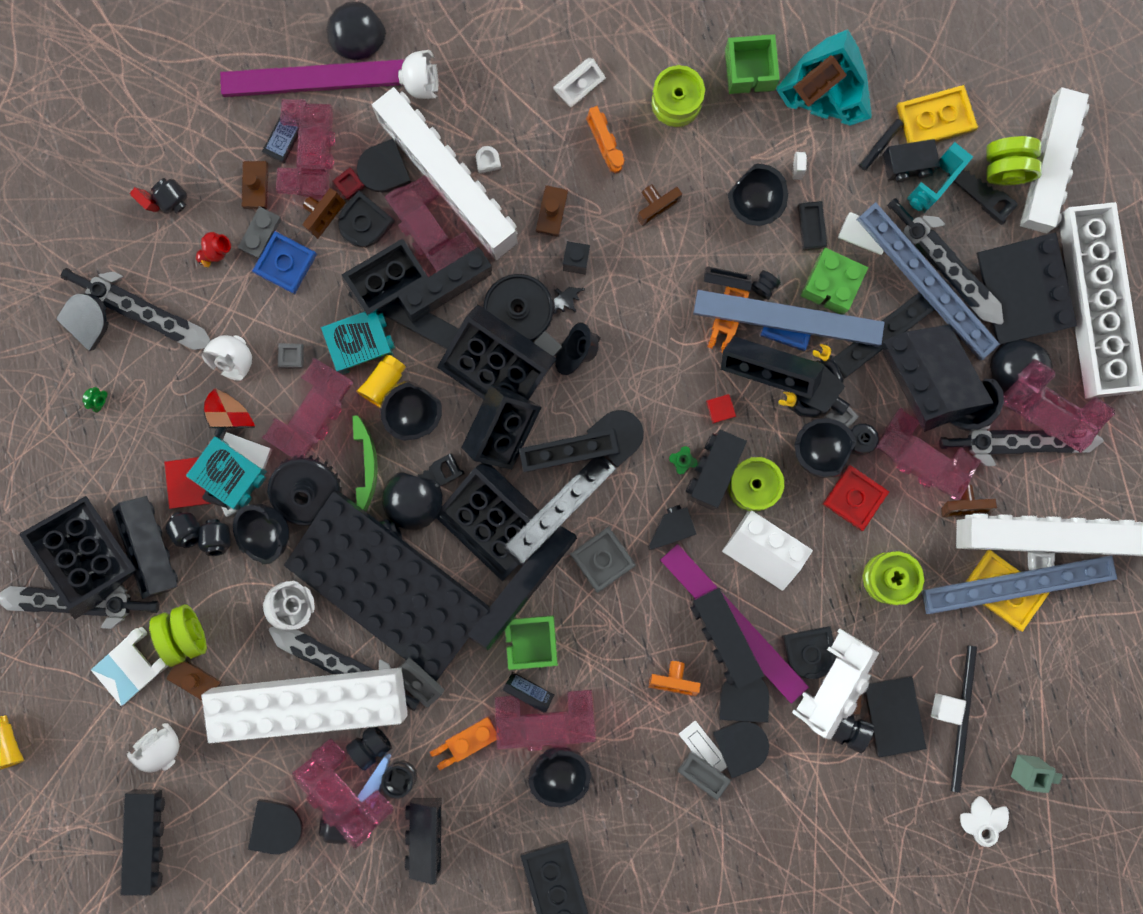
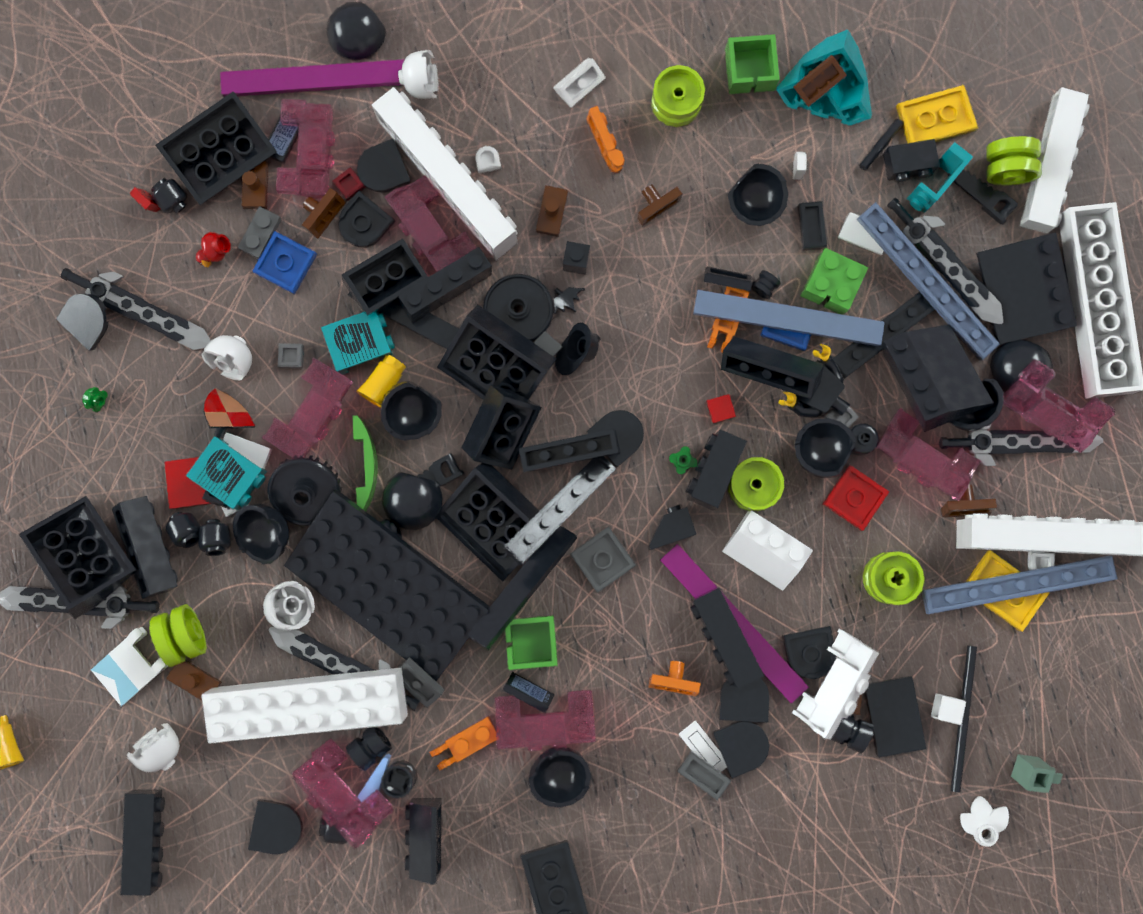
(216, 148): none -> black slope

